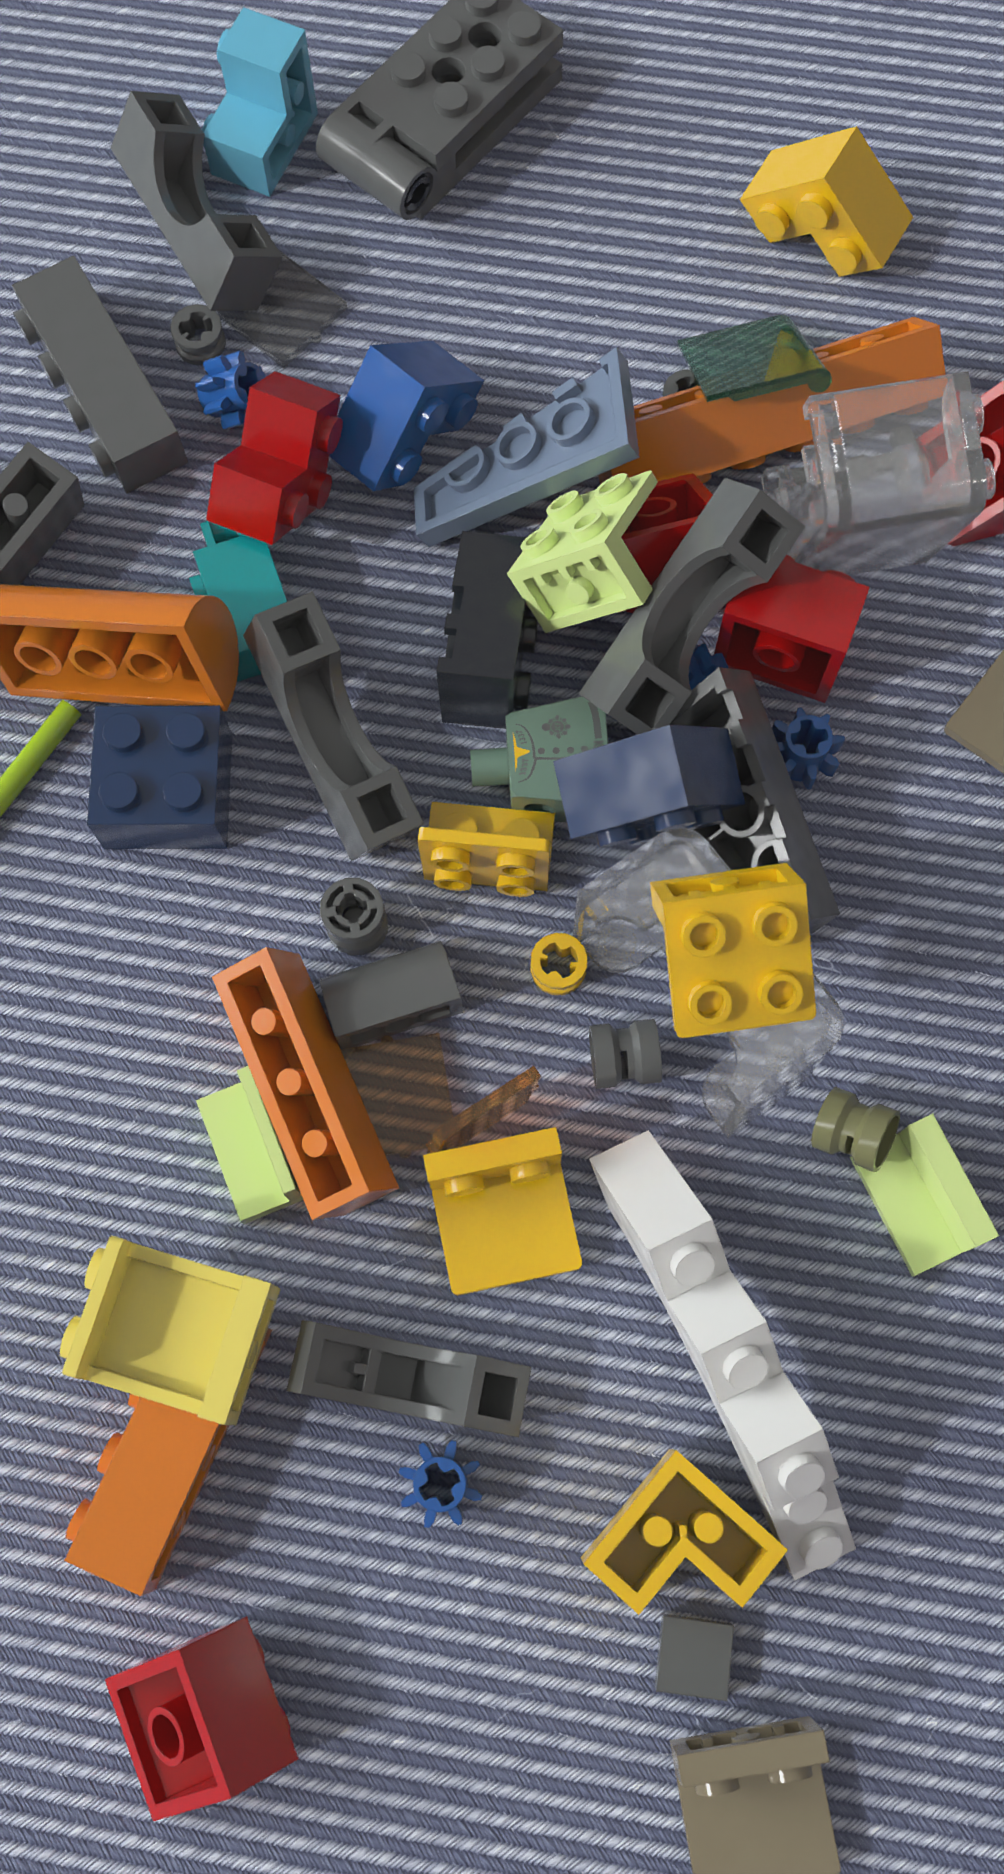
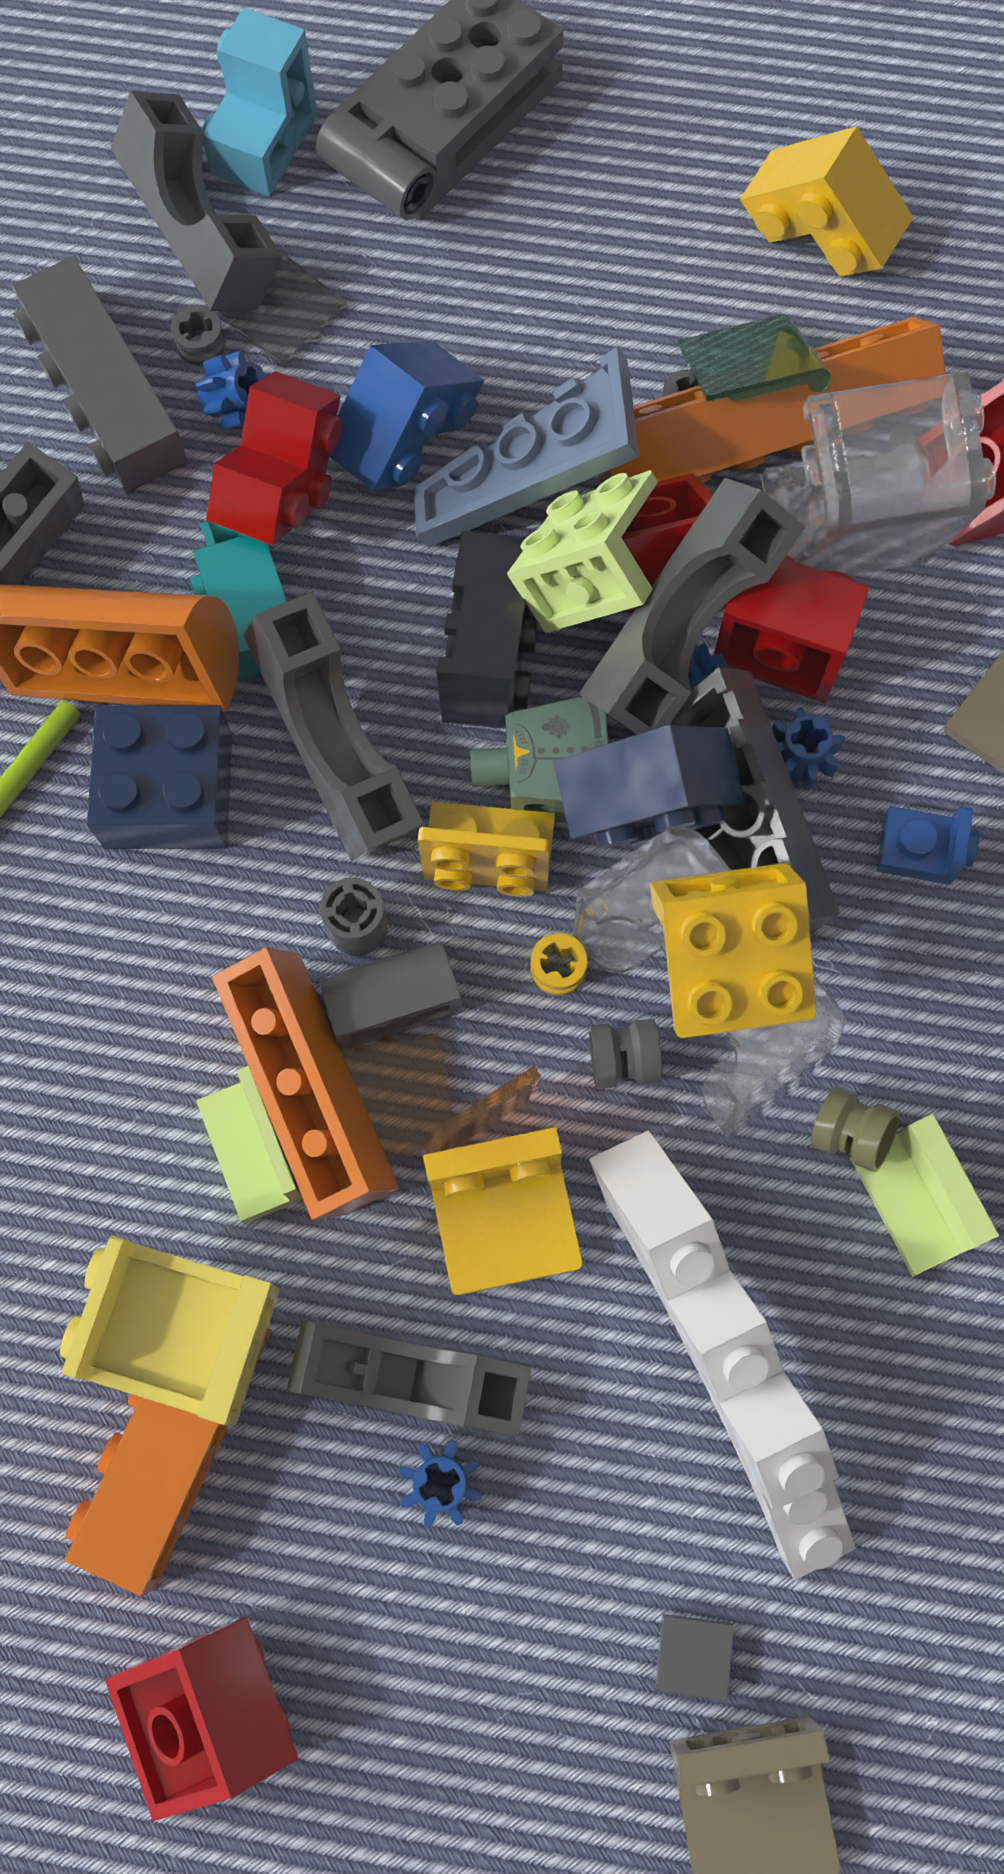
(676, 1518): yellow brick -> none
(927, 844): none -> blue bracket

